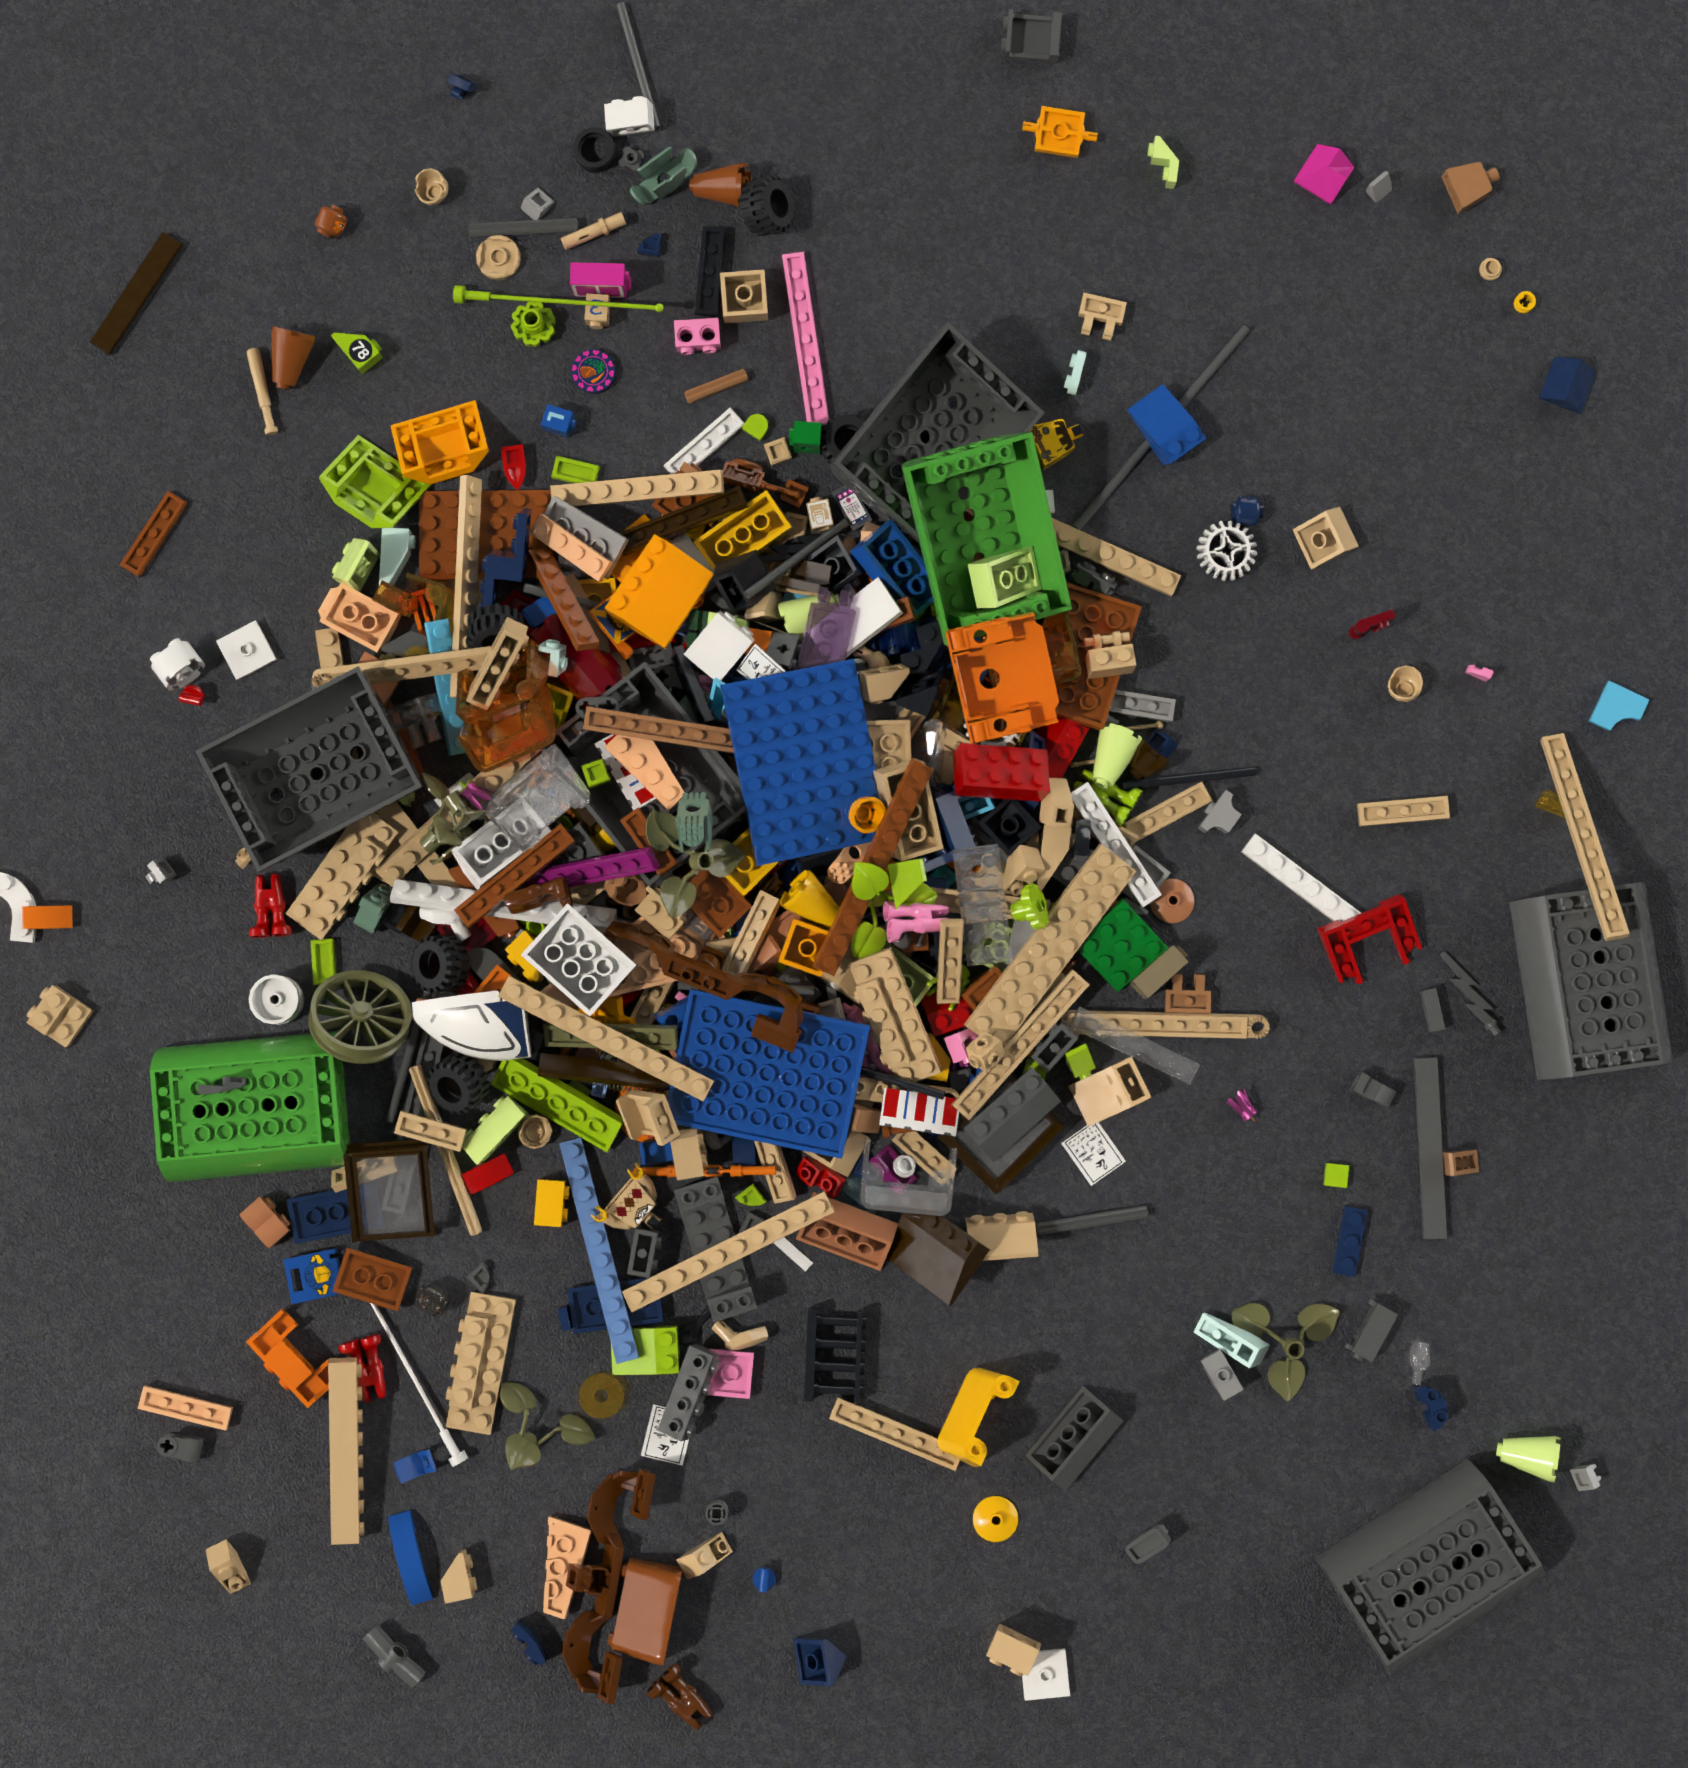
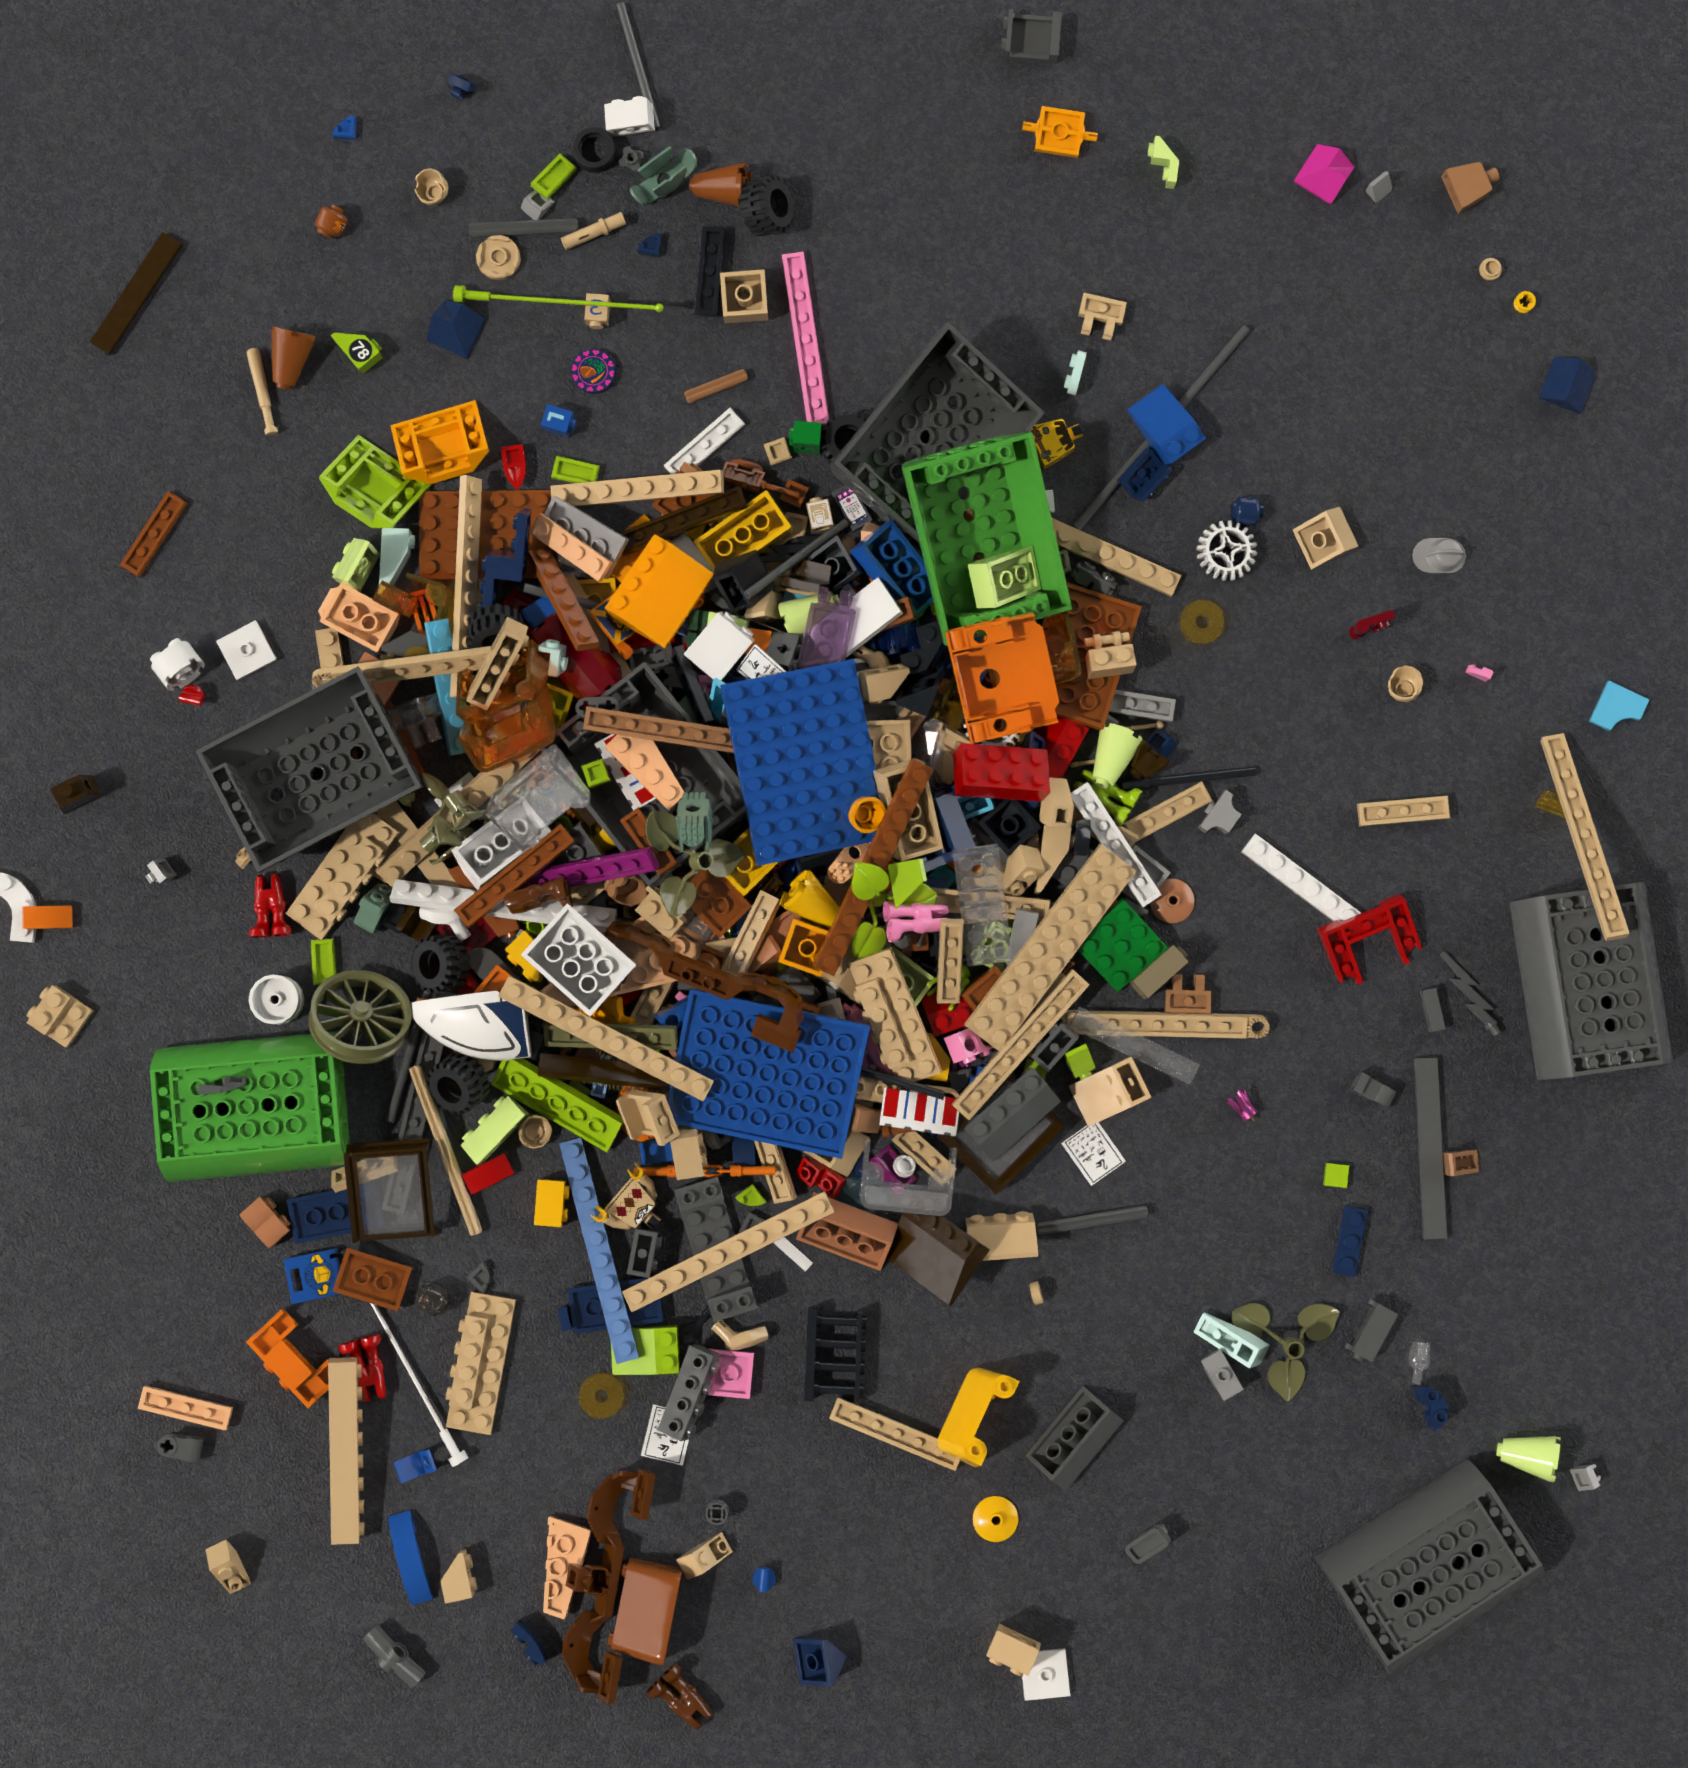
(74, 792): none -> dark brown torso
(346, 129): none -> blue tile
(430, 1131): tan plate -> none
(455, 328): none -> dark blue slope
(472, 789): flat silver piece -> none
(523, 1448): olive plant -> none
(540, 331): lime plant -> none
(553, 176): none -> lime tile
(599, 279): dark pink brick -> none
(697, 329): bright pink brick -> none
(756, 426): lime tile -> none
(985, 1051): tan brick -> none
(1031, 907): lime plant -> none
(1036, 1293): none -> tan tile
(1144, 475): none -> dark blue bracket
(1211, 613): none -> clear yellow tile
(1439, 555): none -> light grey piece

